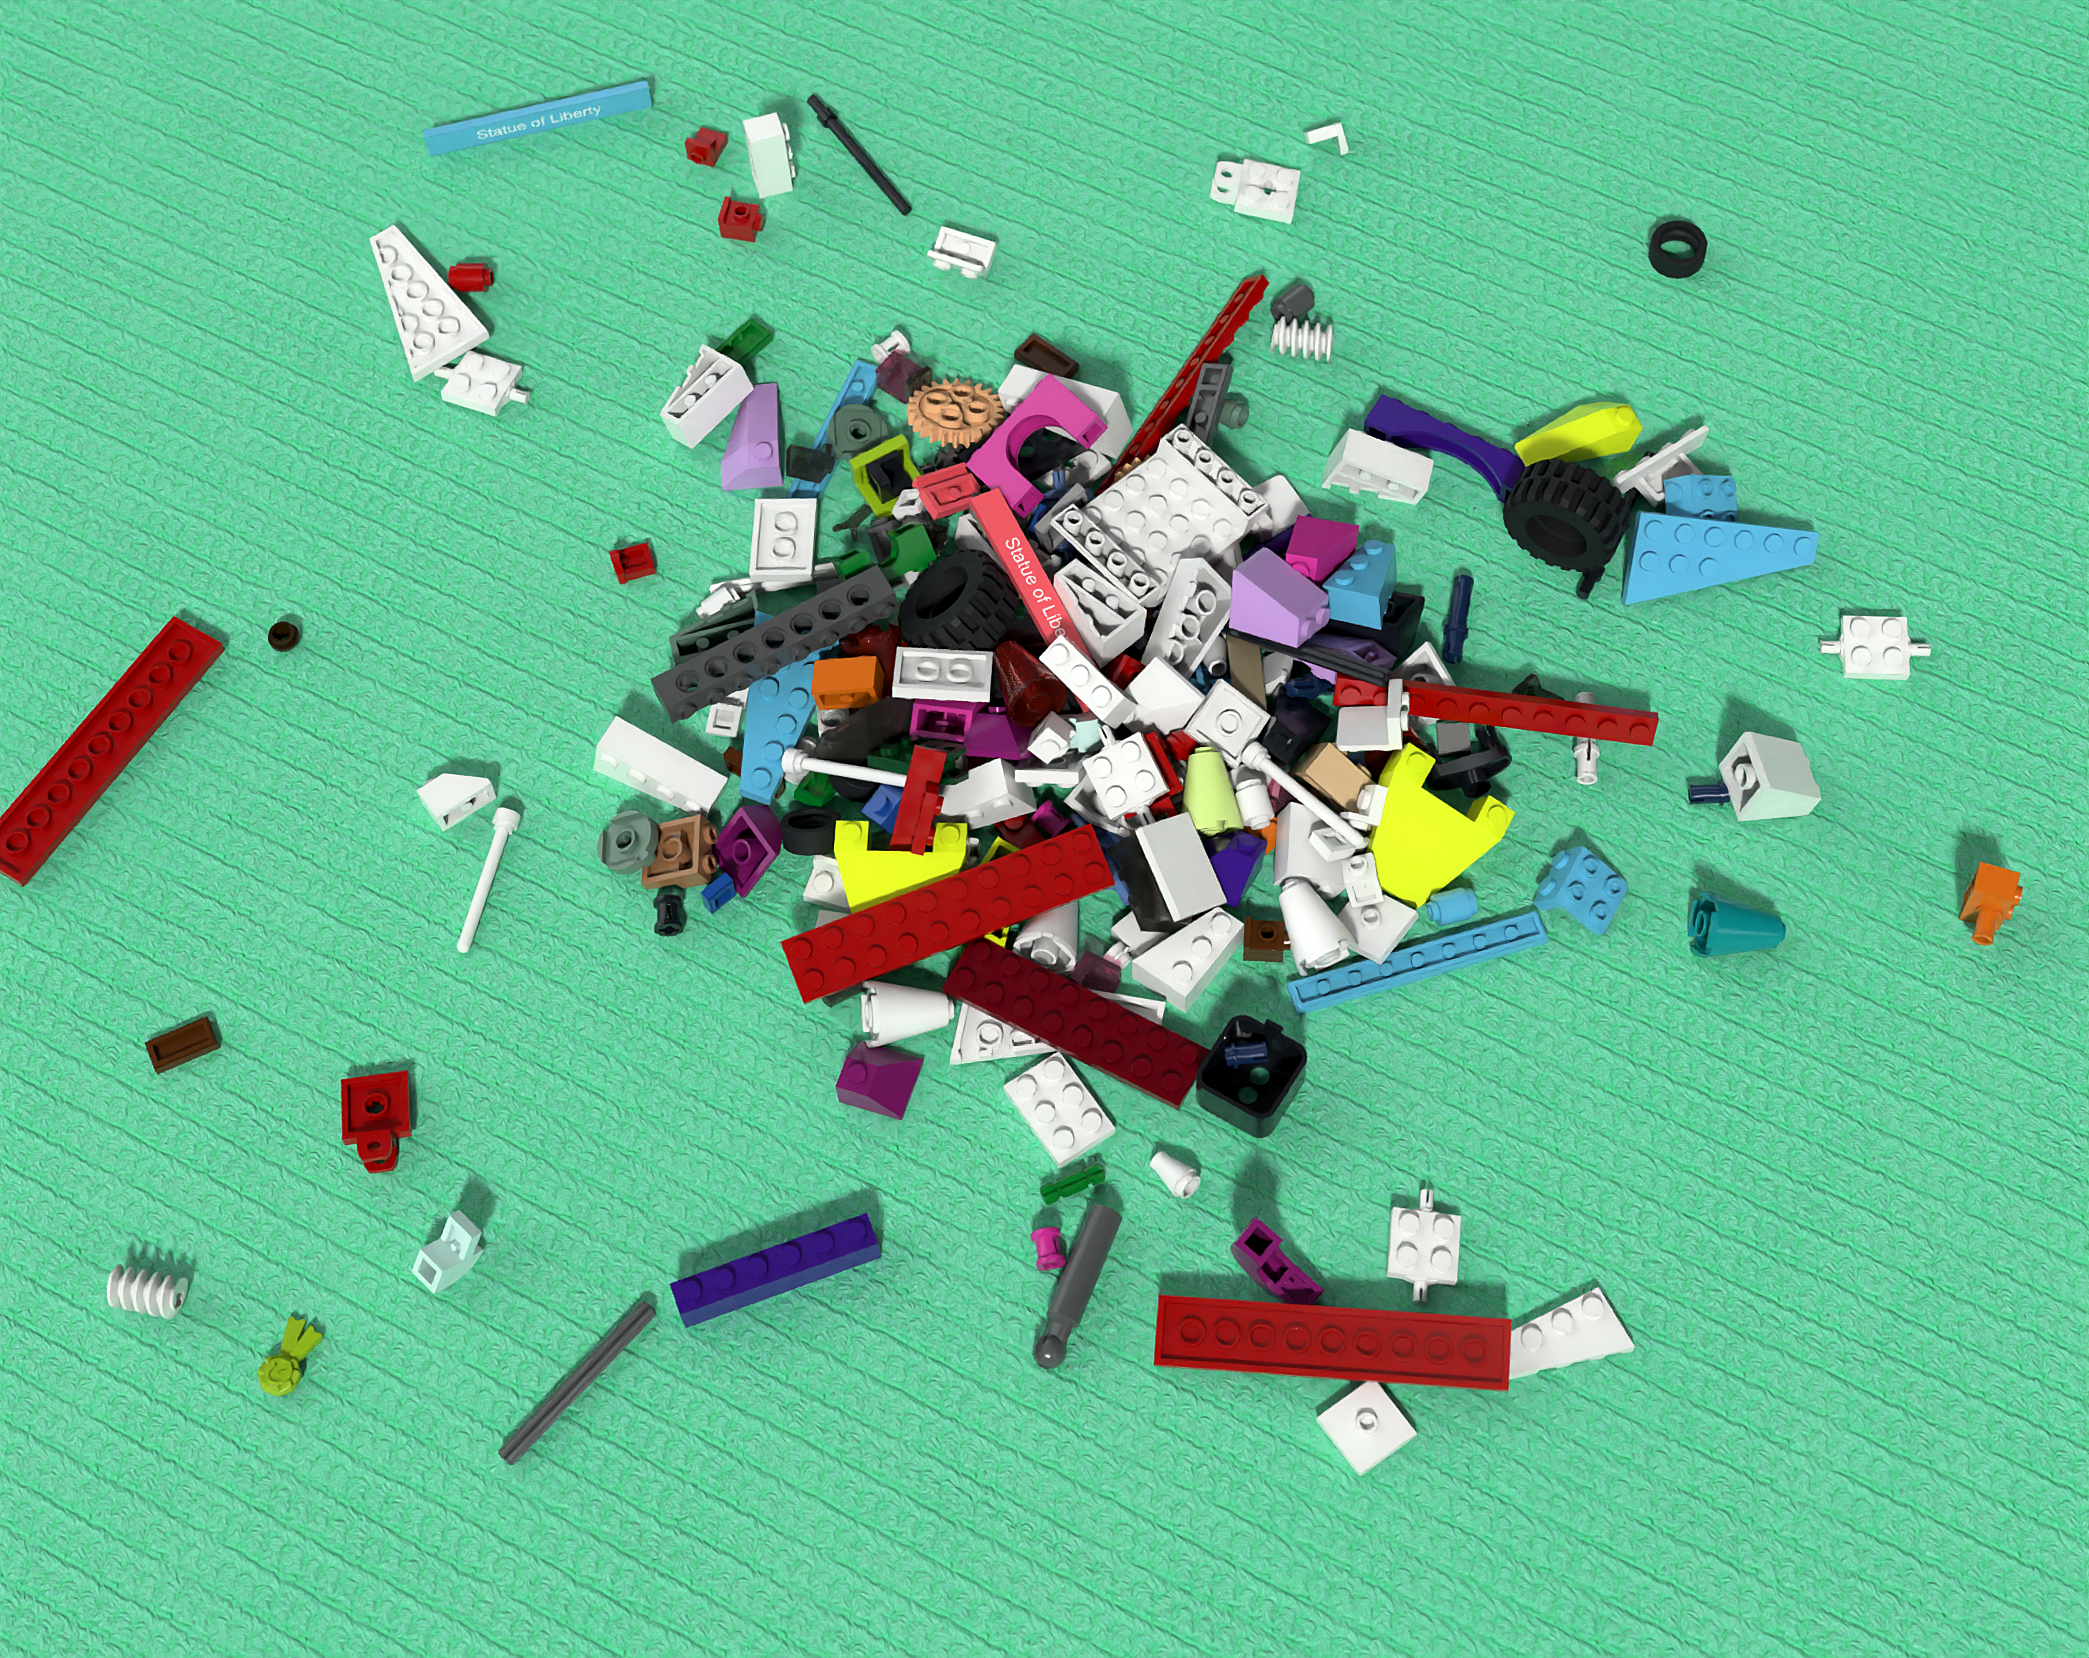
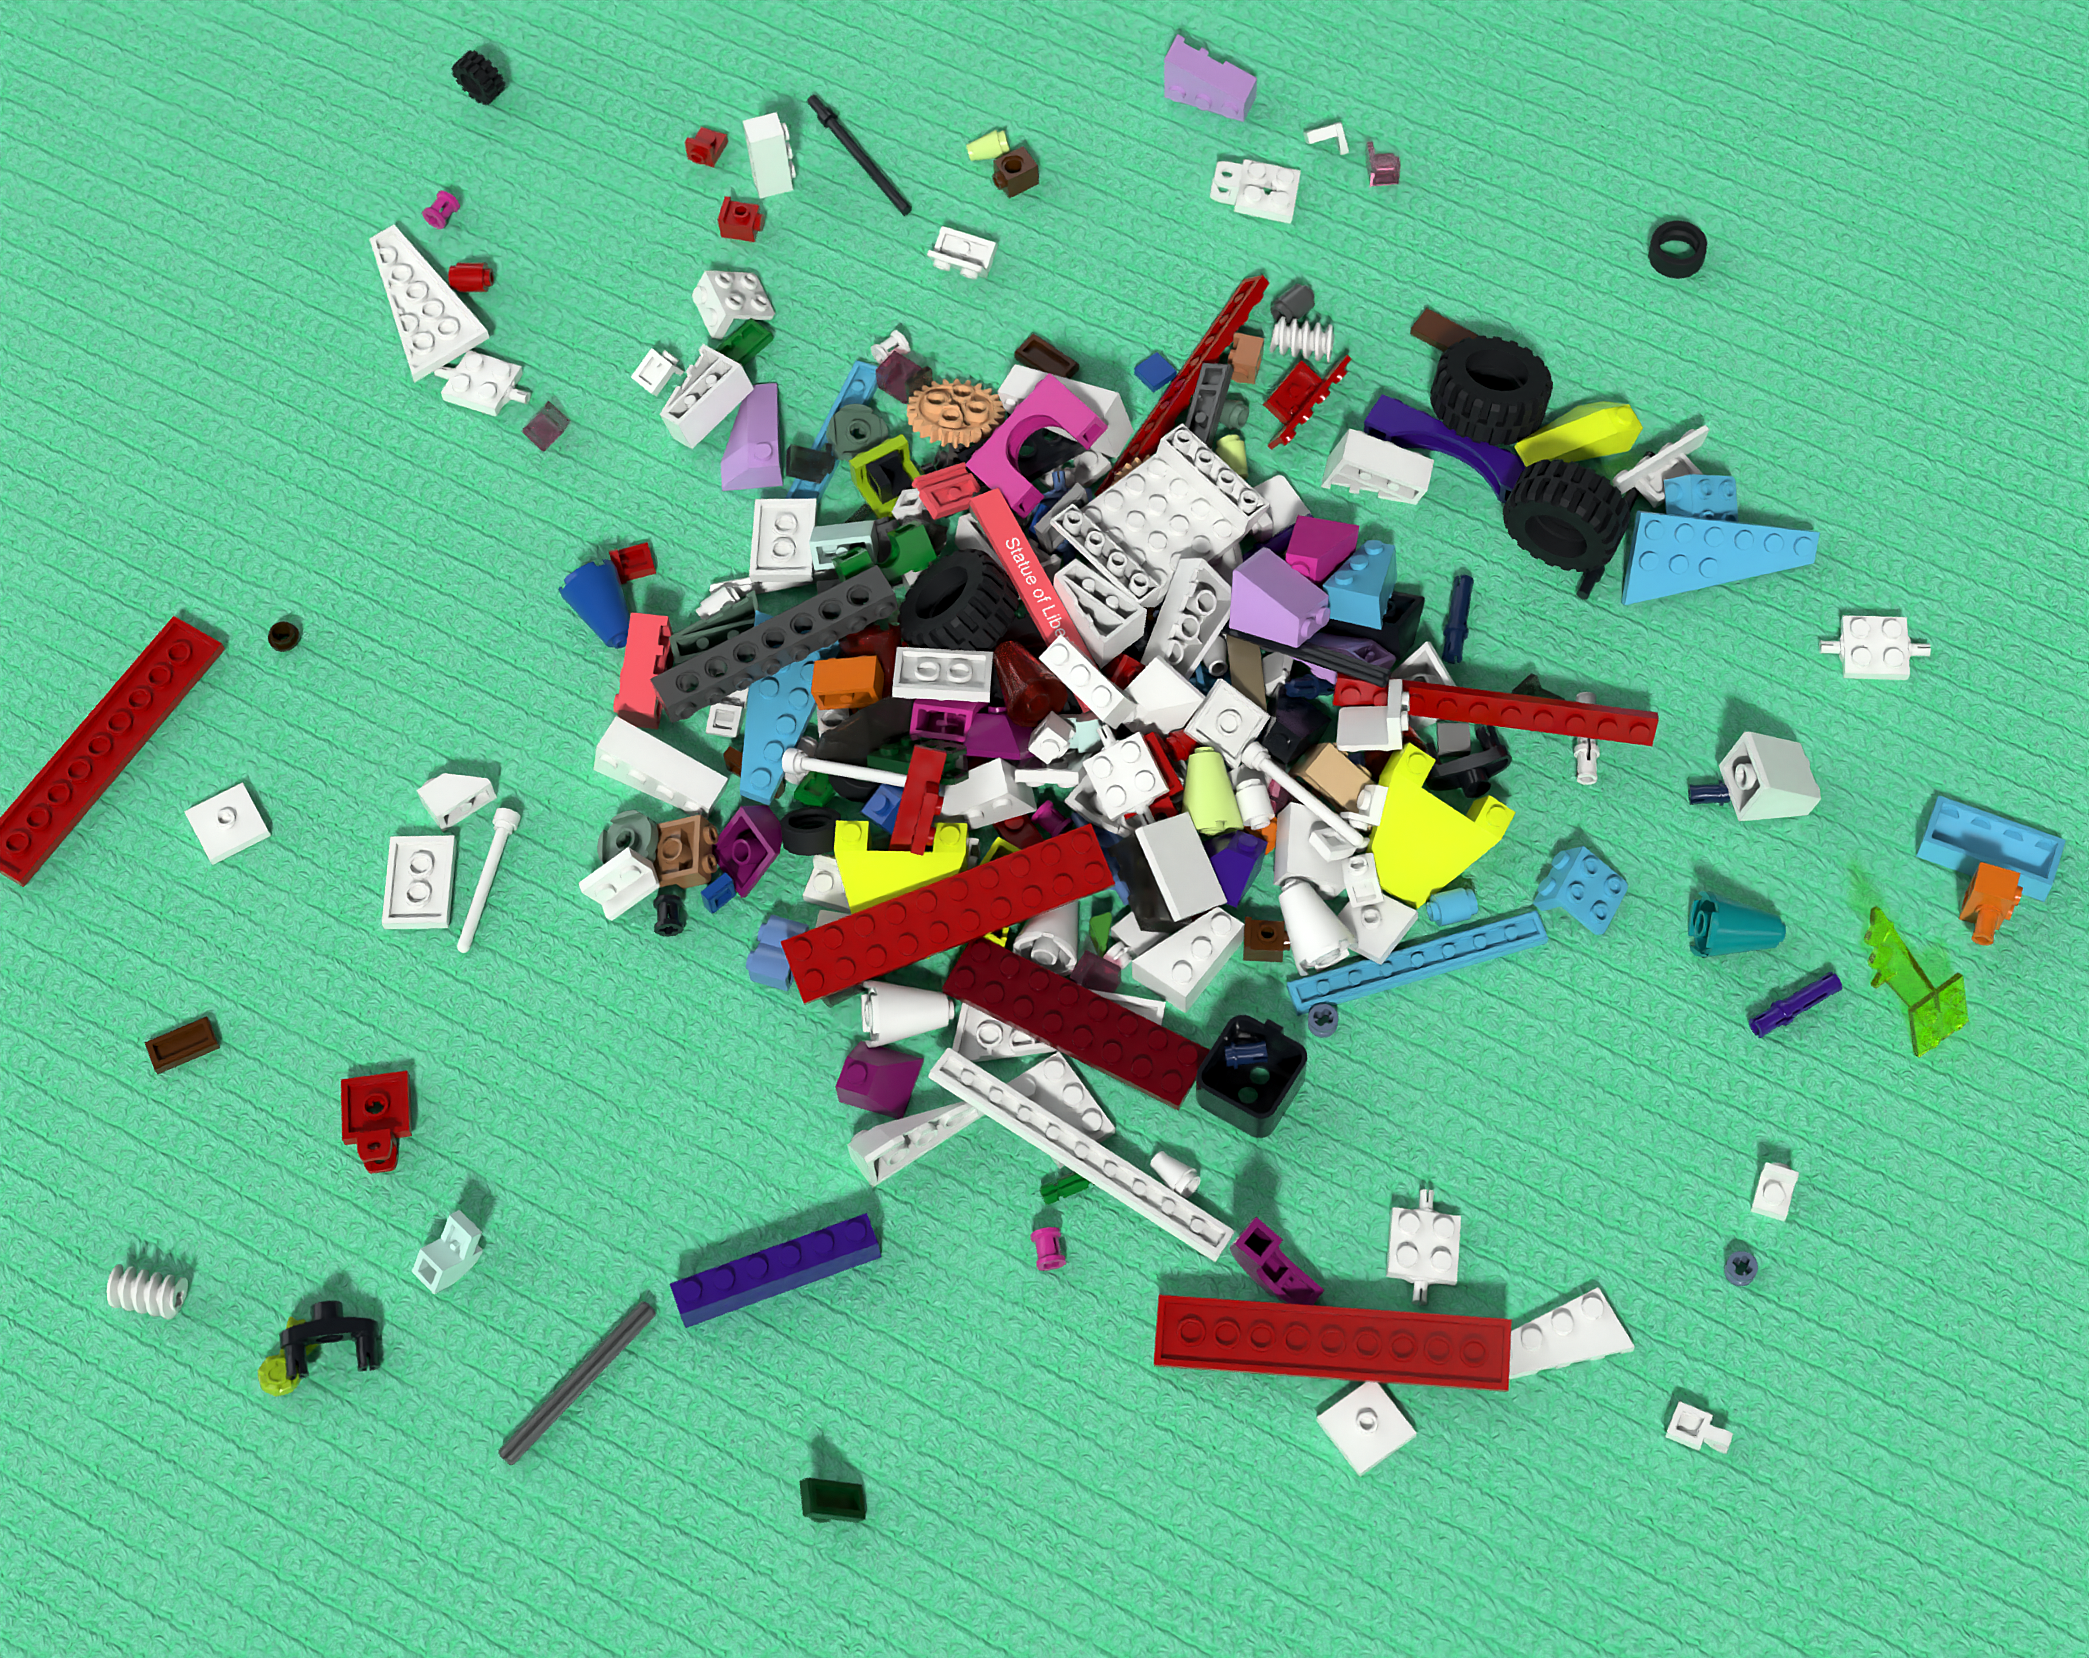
(227, 823): none -> white plate
(329, 1326): none -> black connector
(419, 882): none -> white plate
(434, 216): none -> dark pink bush
(478, 77): none -> black tyre
(537, 118): medium azure tile -> none
(545, 426): none -> clear pink panel
(599, 601): none -> blue cone
(621, 882): none -> white bracket
(646, 656): none -> coral wedge
(656, 370): none -> white bracket
(730, 296): none -> white bracket
(768, 962): none -> medium blue brick
(832, 1500): none -> dark green tile
(834, 540): none -> light aqua brick
(899, 1142): none -> white wedge
(989, 146): none -> yellowish green cone
(1015, 172): none -> reddish brown brick
(1076, 1284): dark grey piece -> none
(1082, 1154): none -> white plate
(1099, 932): none -> bright green slope
(1155, 372): none -> blue tile
(1207, 84): none -> lavender wedge
(1233, 453): none -> yellowish green cone
(1246, 357): none -> nougat brick
(1297, 394): none -> red bracket
(1318, 1012): none -> sand blue bush
(1381, 168): none -> clear pink panel
(1439, 330): none -> reddish brown tile
(1491, 390): none -> black tyre
(1693, 1427): none -> white plate
(1752, 1268): none -> sand blue bush
(1774, 1190): none -> white bracket
(1785, 1010): none -> dark purple pin
(1931, 1011): none -> clear neon green piece
(1965, 836): none -> medium azure slope

